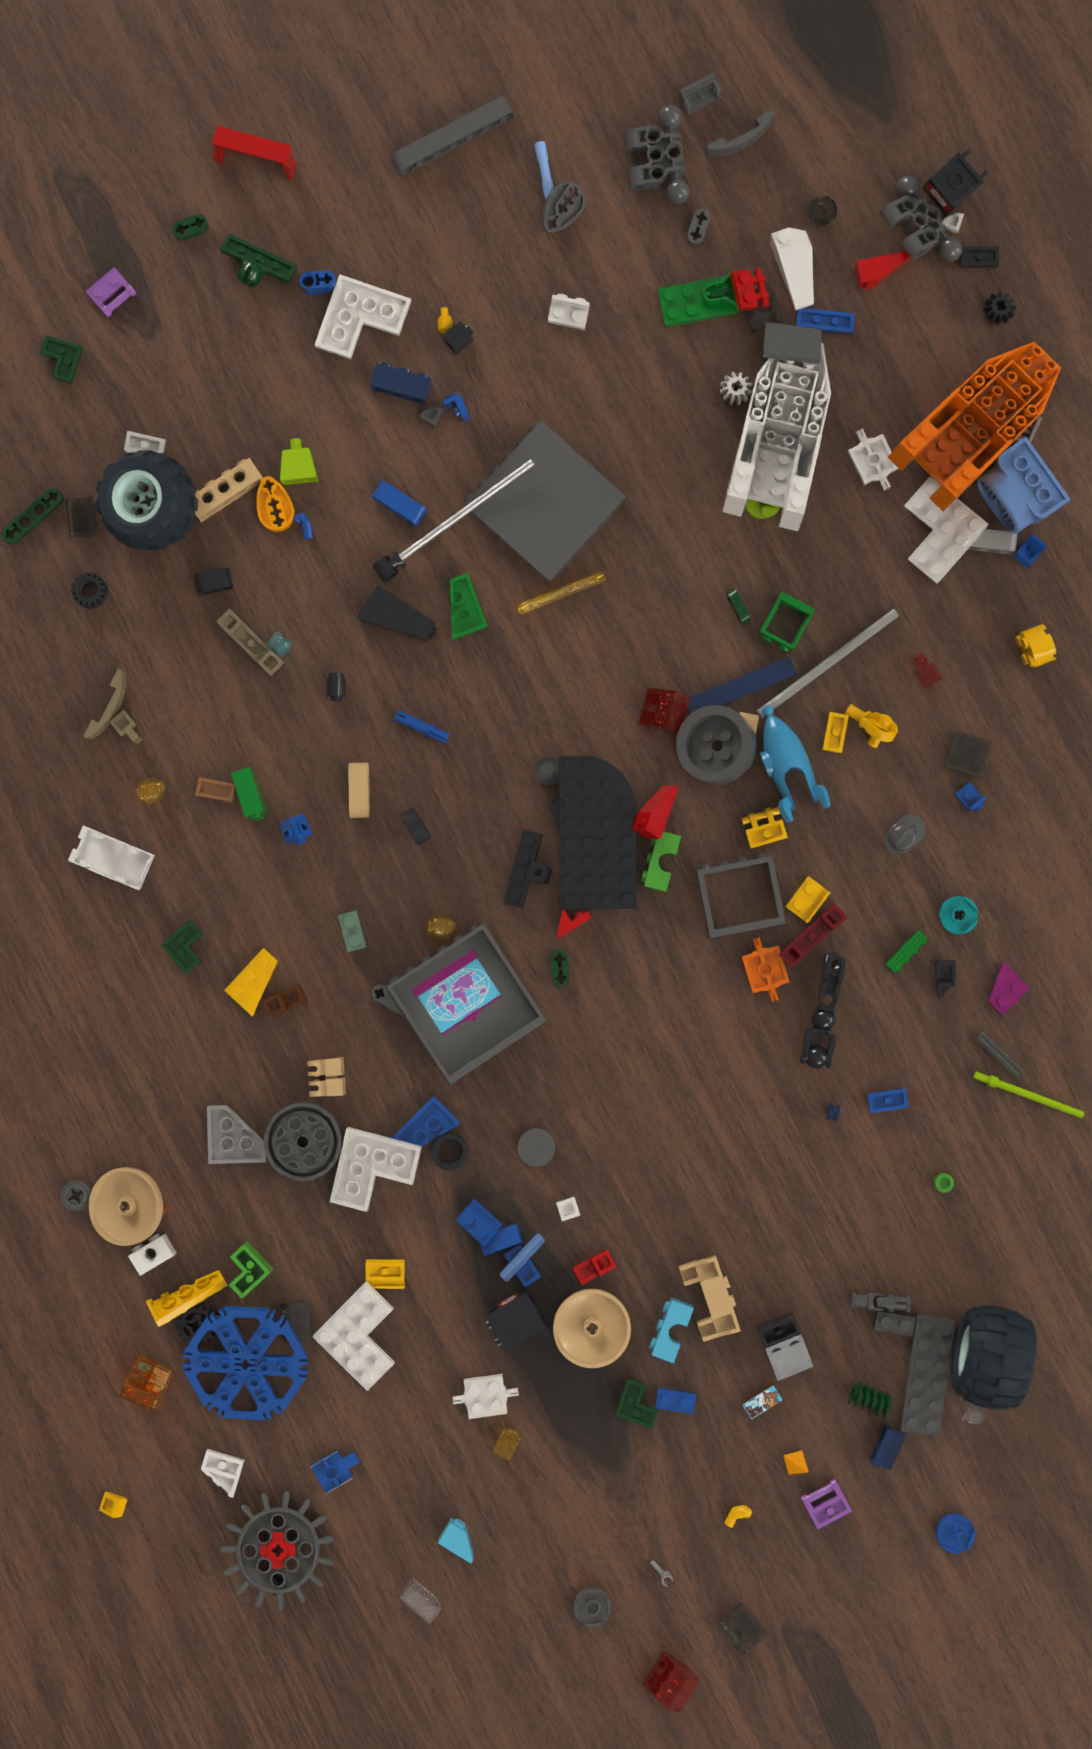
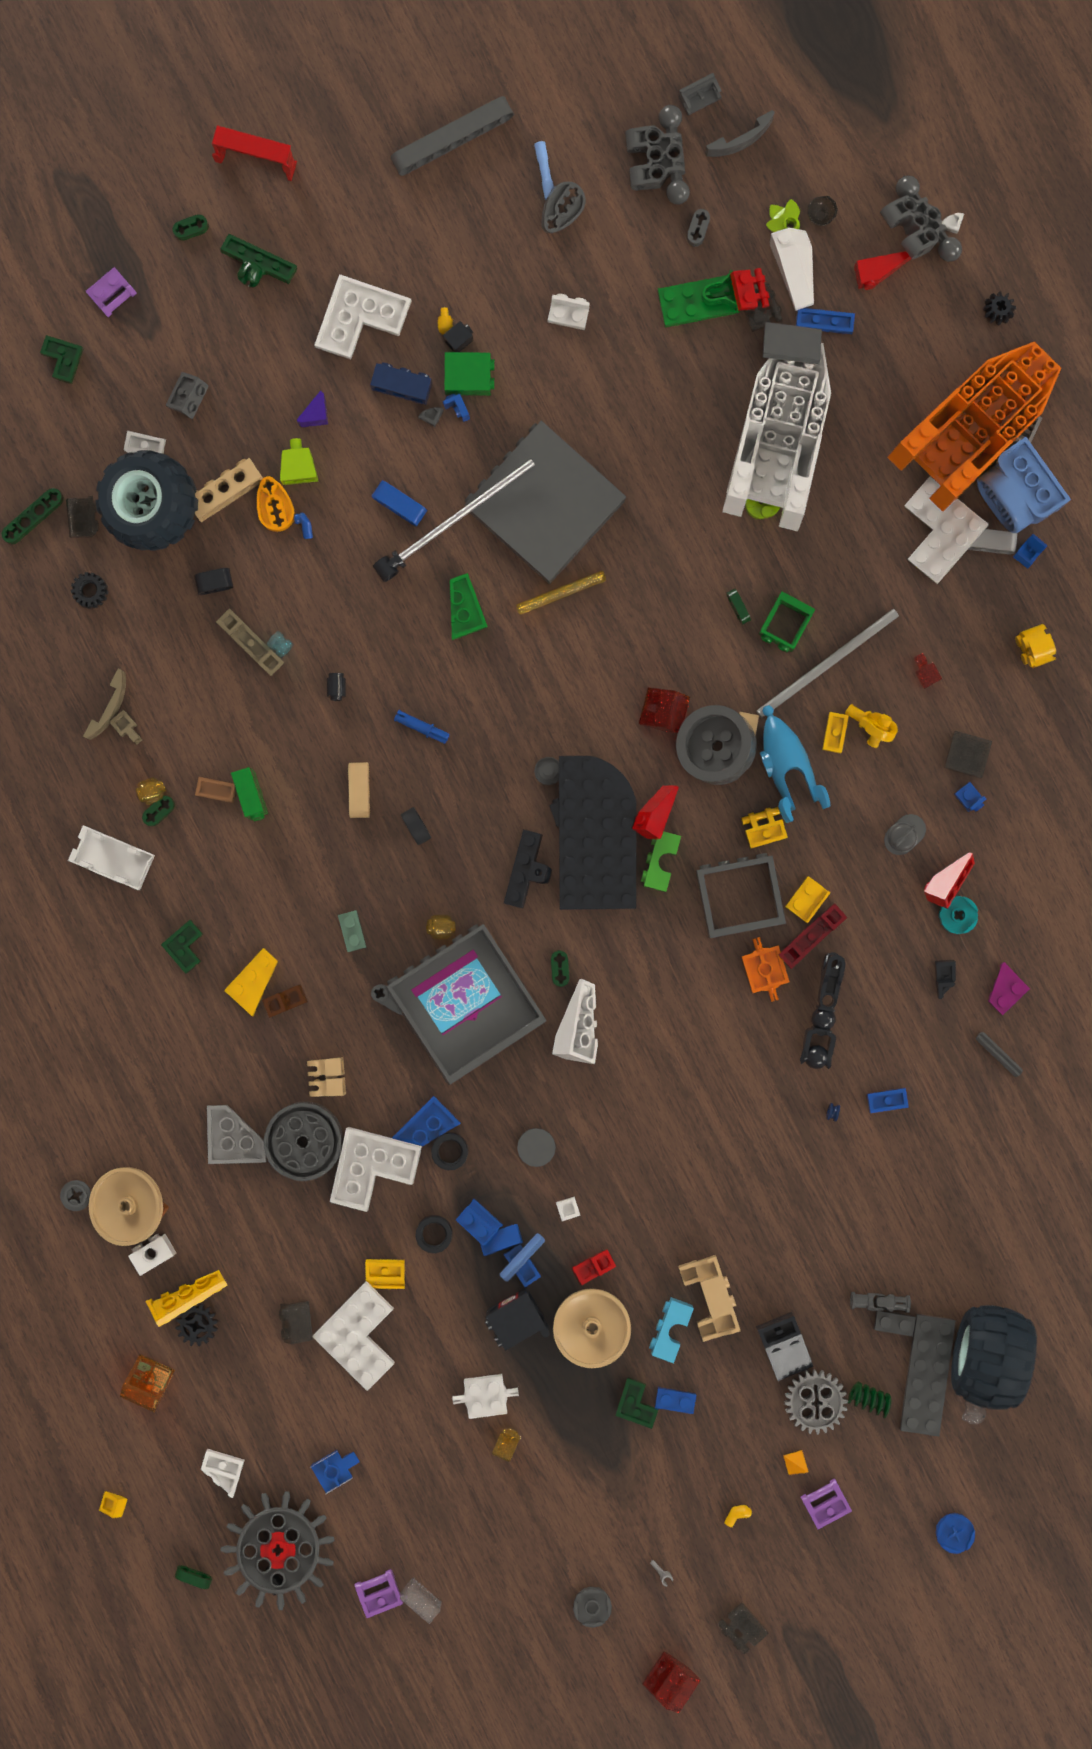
(161, 814): none -> dark green beam
(187, 395): none -> dark grey bracket
(193, 1577): none -> dark green beam
(232, 1362): blue plate -> none
(254, 1269): bright green brick -> none
(295, 829): blue brick -> none
(315, 413): none -> dark purple slope
(322, 276): blue beam -> none
(382, 1599): none -> medium lavender plate
(395, 615): black slope -> none
(419, 1234): none -> black tyre
(457, 1540): medium azure slope -> none
(469, 373): none -> green brick
(567, 925): red slope -> none
(576, 1035): none -> white wedge
(742, 392): white gear -> none
(743, 685): dark blue tile -> none
(762, 1401): tile -> none
(783, 216): none -> lime plate
(832, 1400): none -> light grey gear
(871, 459): white plate -> none
(887, 1447): dark blue panel -> none
(904, 953): green piece -> none
(943, 1182): bright green tile -> none
(946, 883): none -> slope
(953, 183): black container -> none
(979, 257): black plate -> none
(994, 1082): lime bar -> none

